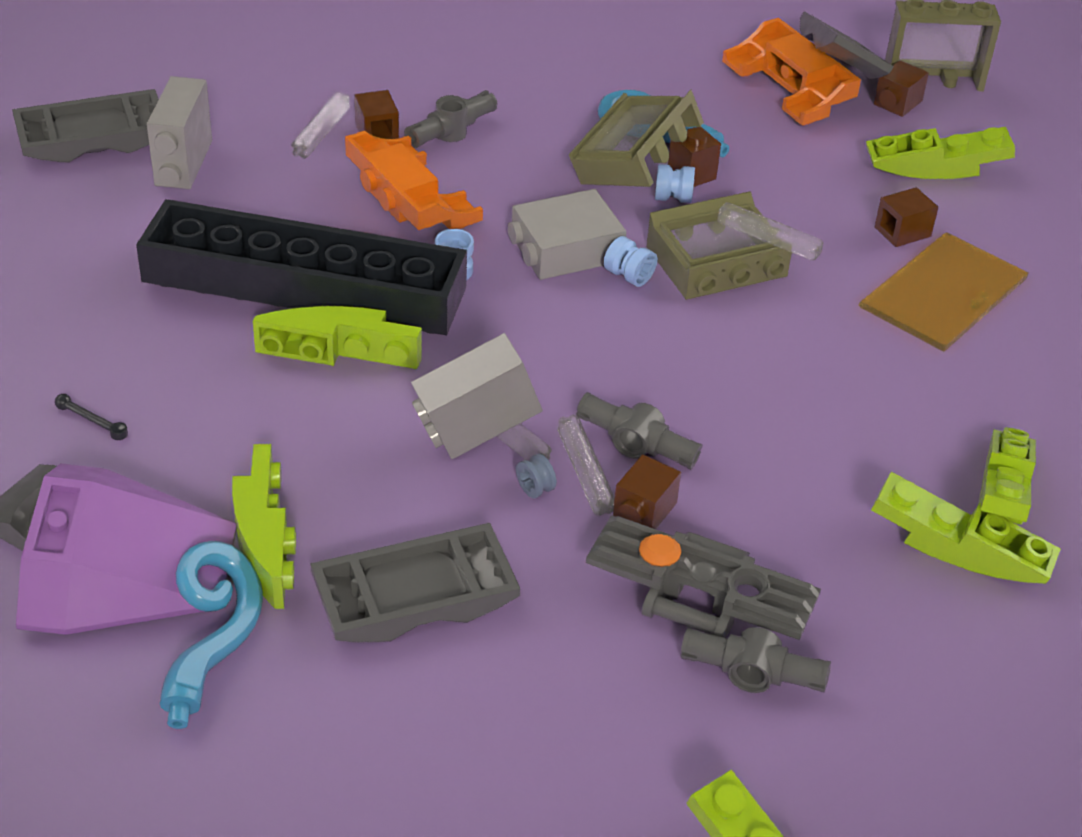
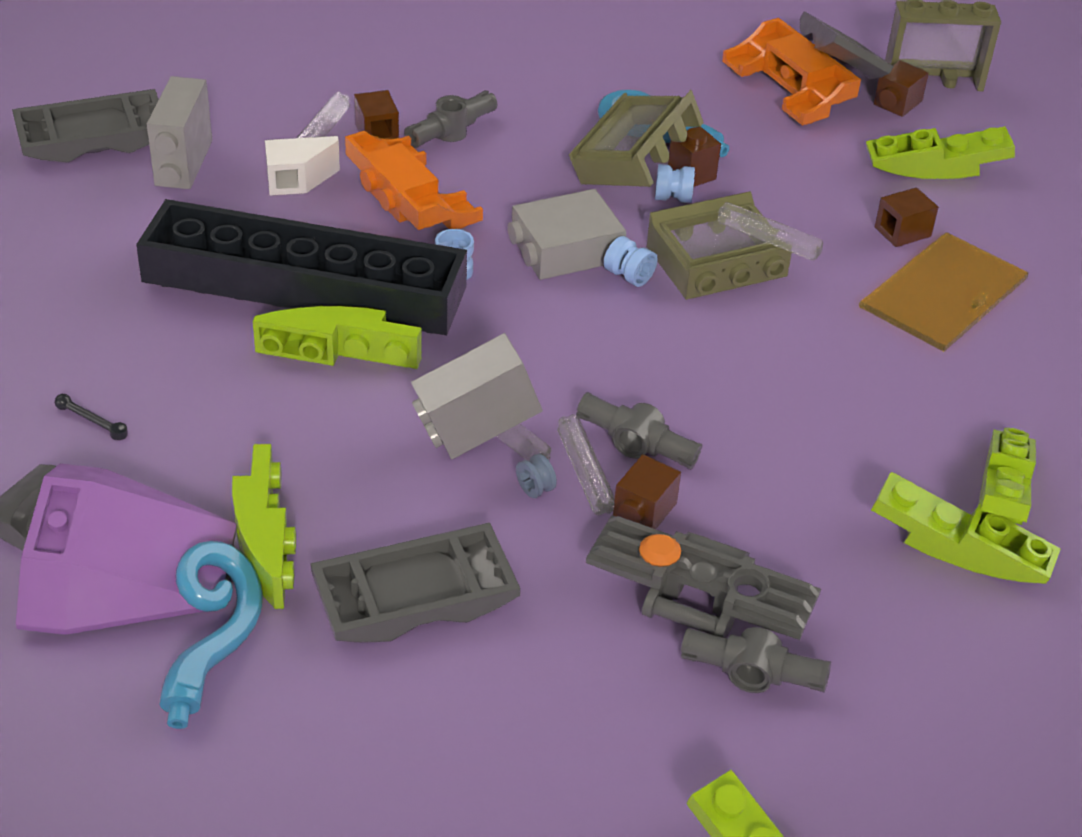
(300, 163): none -> white slope

